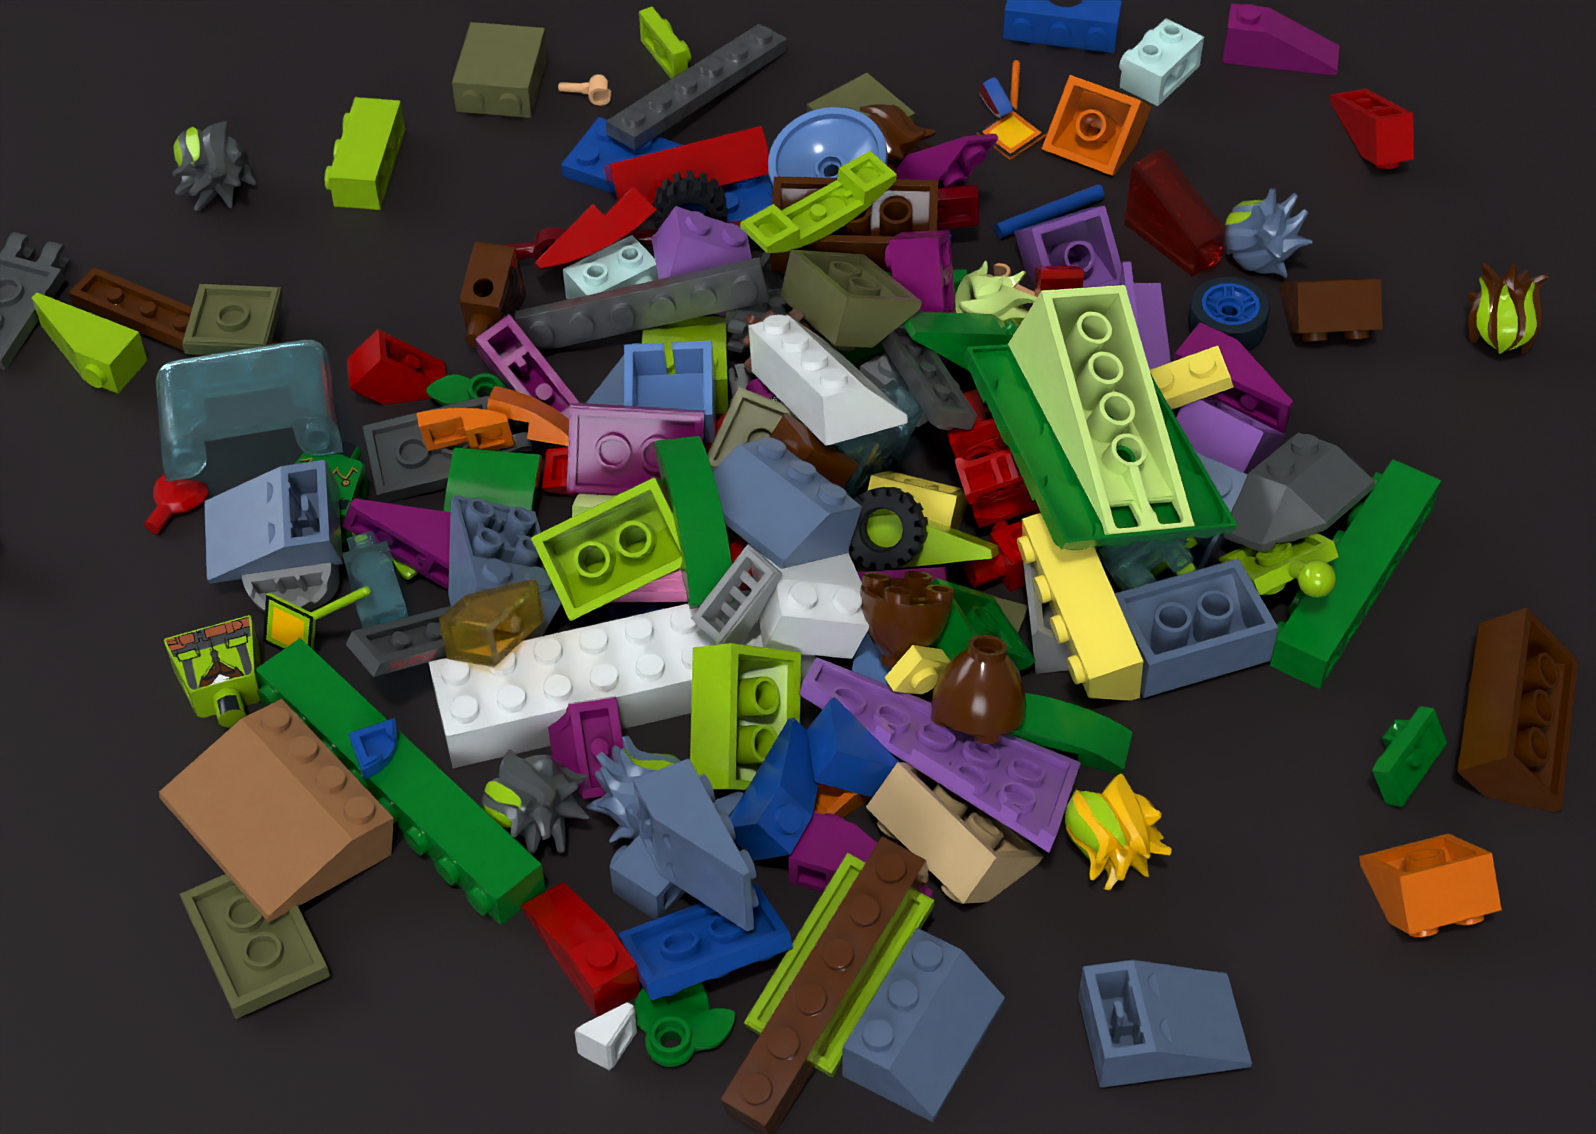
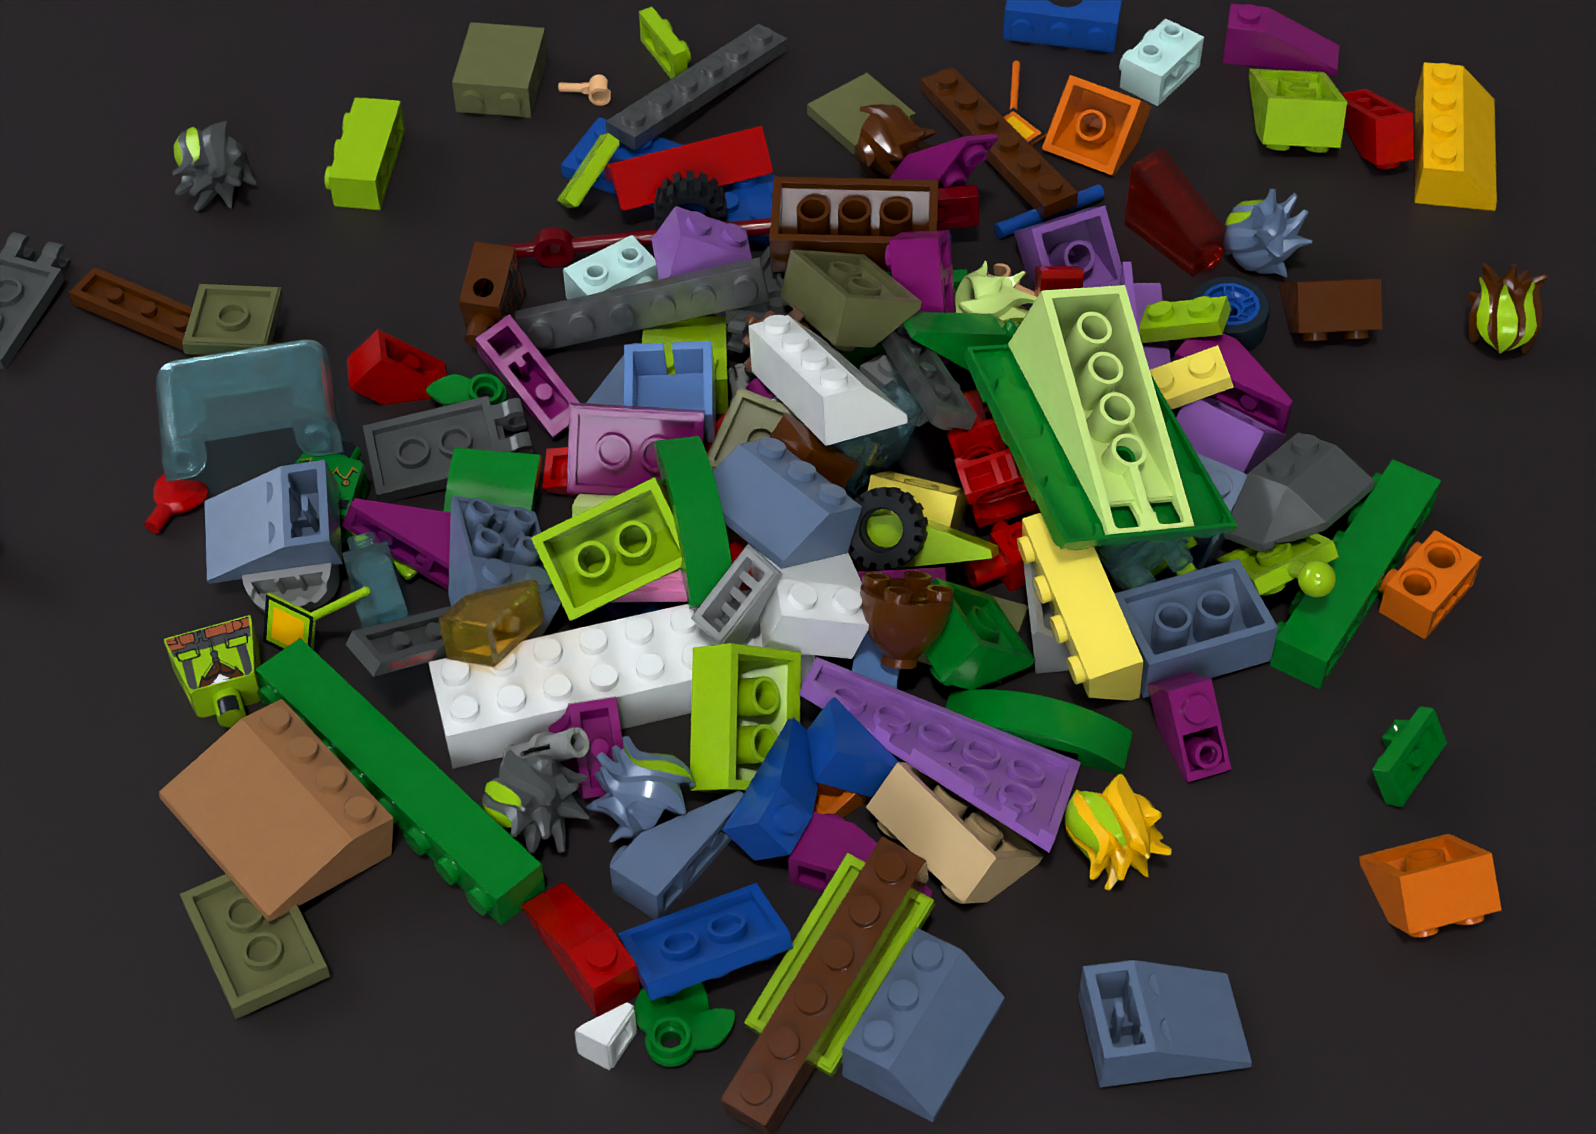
(96, 347): lime slope -> none
(375, 746): blue tile -> none
(455, 426): orange slope -> none
(544, 421): orange slope -> none
(560, 745): none -> light grey pin
(588, 171): none -> lime tile
(597, 231): red slope -> none
(694, 842): sand blue slope -> none
(823, 142): medium blue dish -> none
(825, 210): lime slope -> none
(917, 670): light yellow plate -> none
(980, 692): reddish brown piece -> none
(995, 97): blue tile -> none
(1011, 152): none -> reddish brown plate
(1184, 319): none -> lime plate
(1190, 724): none -> magenta slope
(1297, 109): none -> lime slope
(1428, 583): none -> orange brick
(1454, 139): none -> yellow slope
(1519, 713): reddish brown slope -> none

